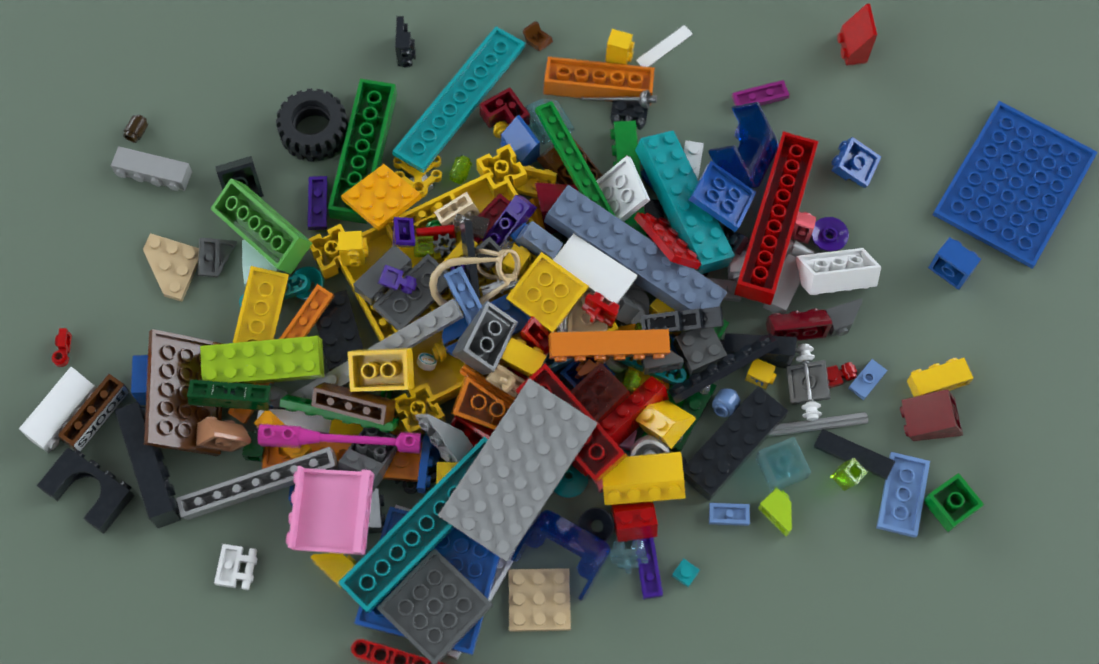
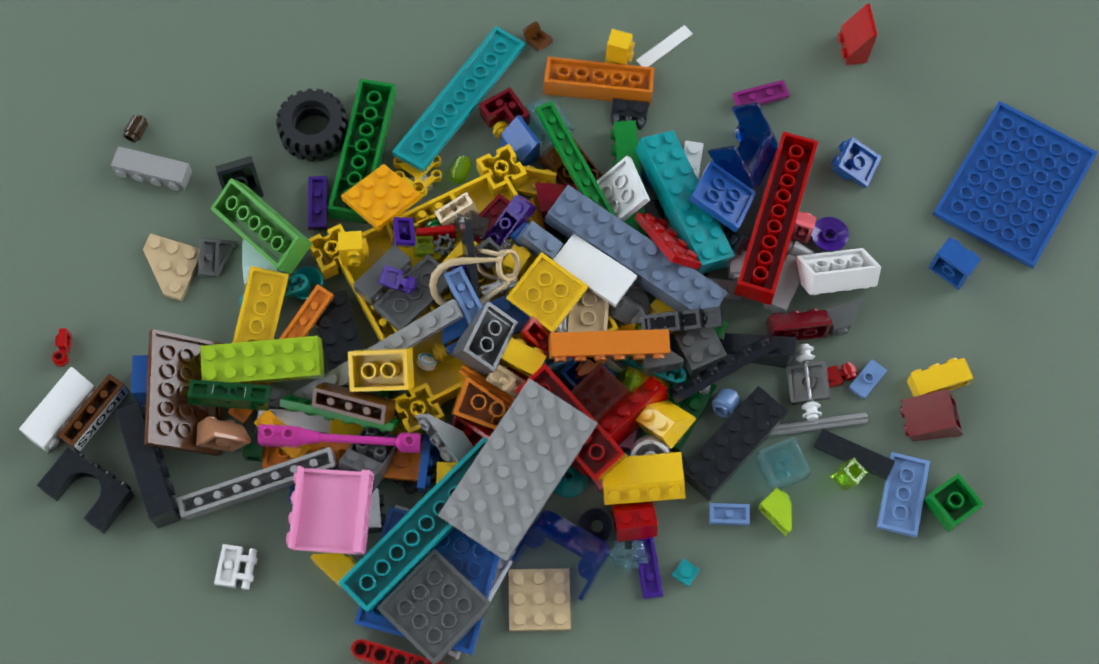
(404, 44): black plate -> none
(599, 310): red hips -> none
(644, 99): flat silver sword -> none
(761, 373): yellow brick -> none

